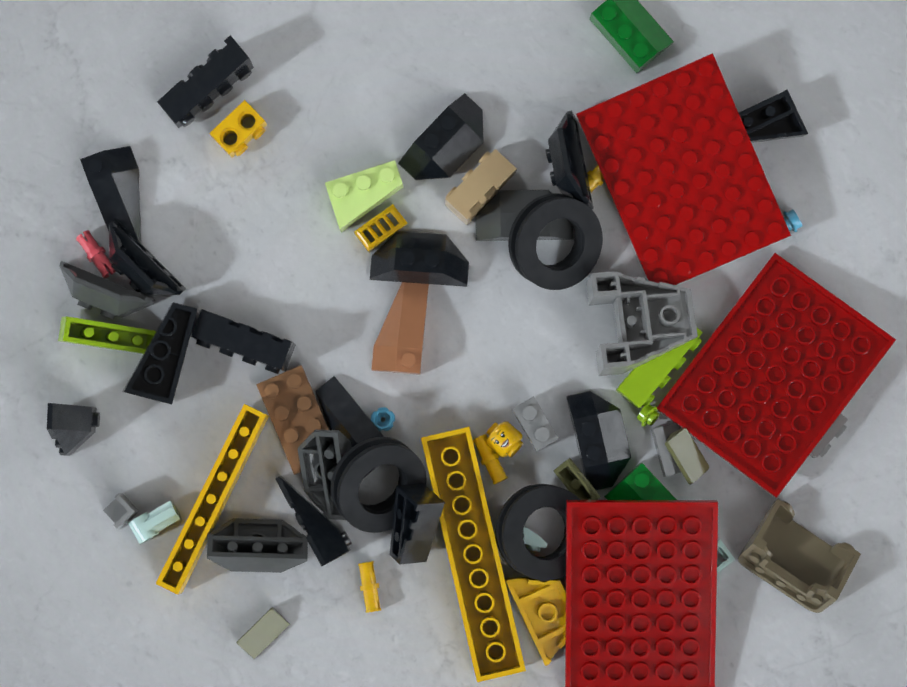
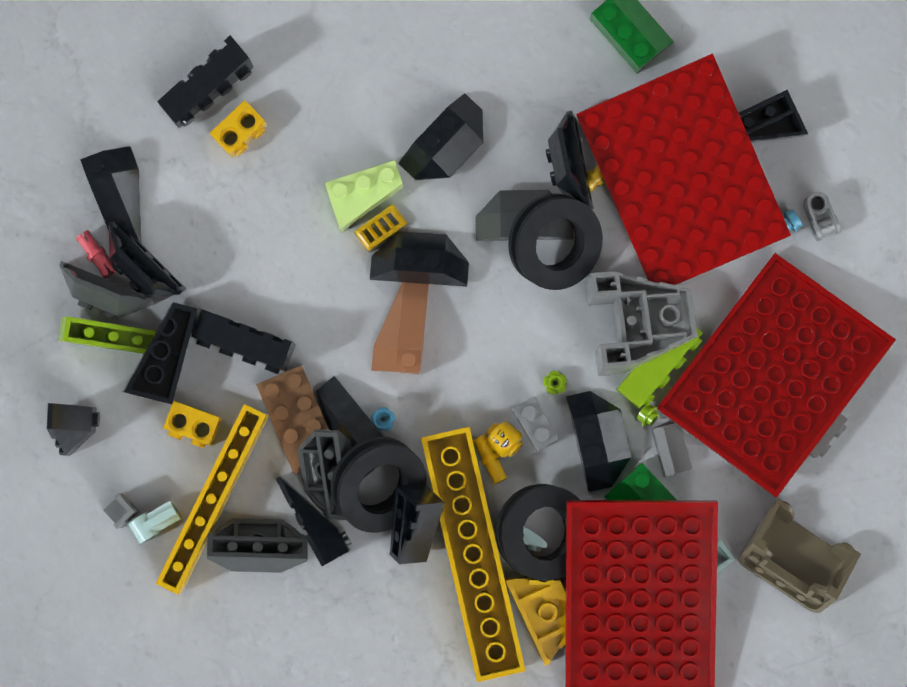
(194, 418): none -> yellow brick
(263, 632): slope -> none
(369, 587): yellow pin -> none
(479, 186): tan wedge -> none
(550, 387): none -> lime plate
(575, 481): olive slope -> none
(686, 455): olive slope -> none
(821, 217): none -> light grey piece

